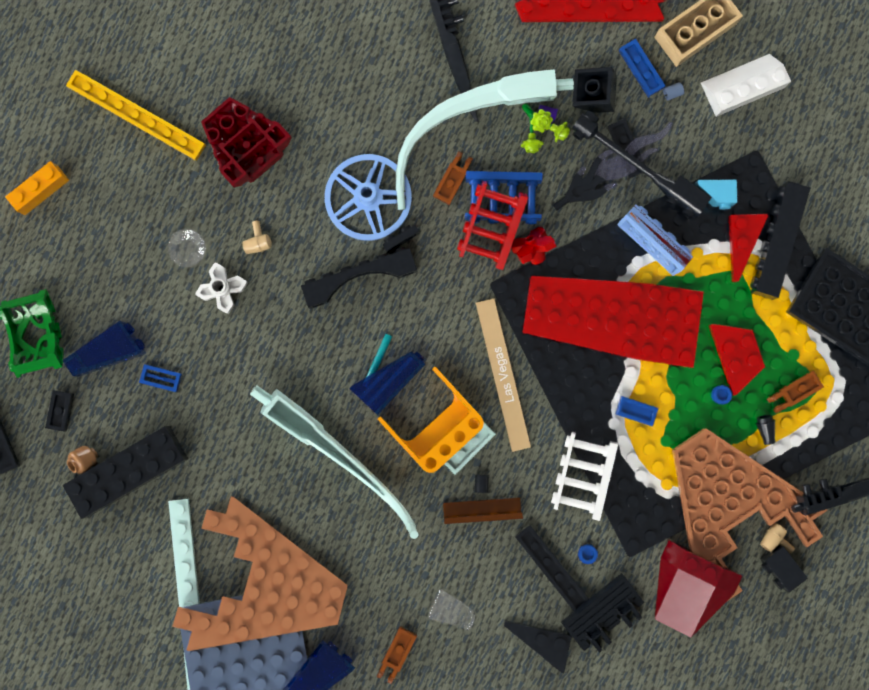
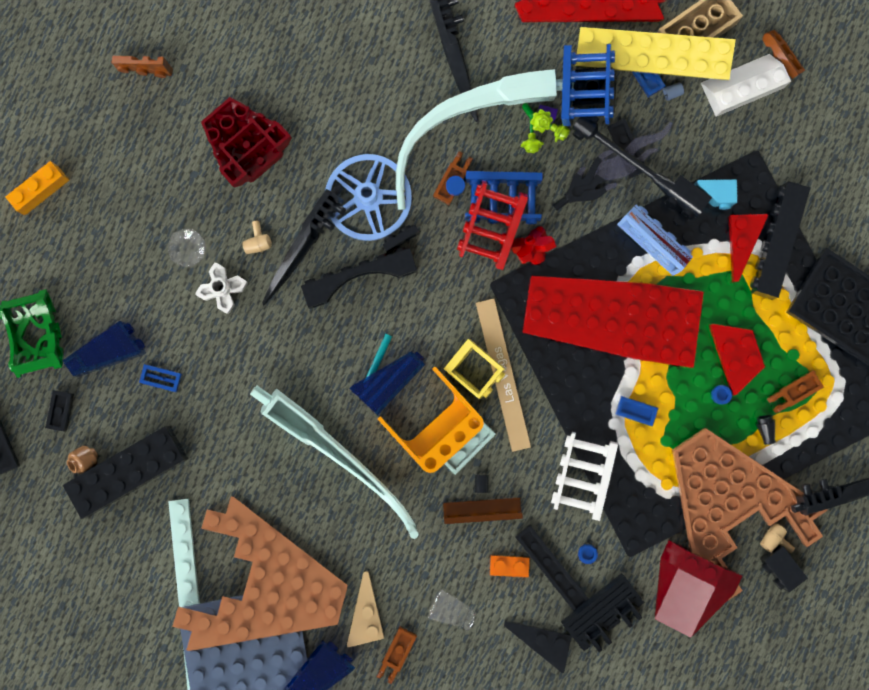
(136, 115): yellow plate -> none
(158, 67): none -> dark orange wing
(307, 236): none -> black piece
(366, 621): none -> tan wing
(455, 185): none -> blue tile
(460, 356): none -> light yellow window
(509, 566): none -> orange plate
(571, 75): none -> blue fence
(659, 53): none -> light yellow plate
(783, 53): none -> dark orange hinge

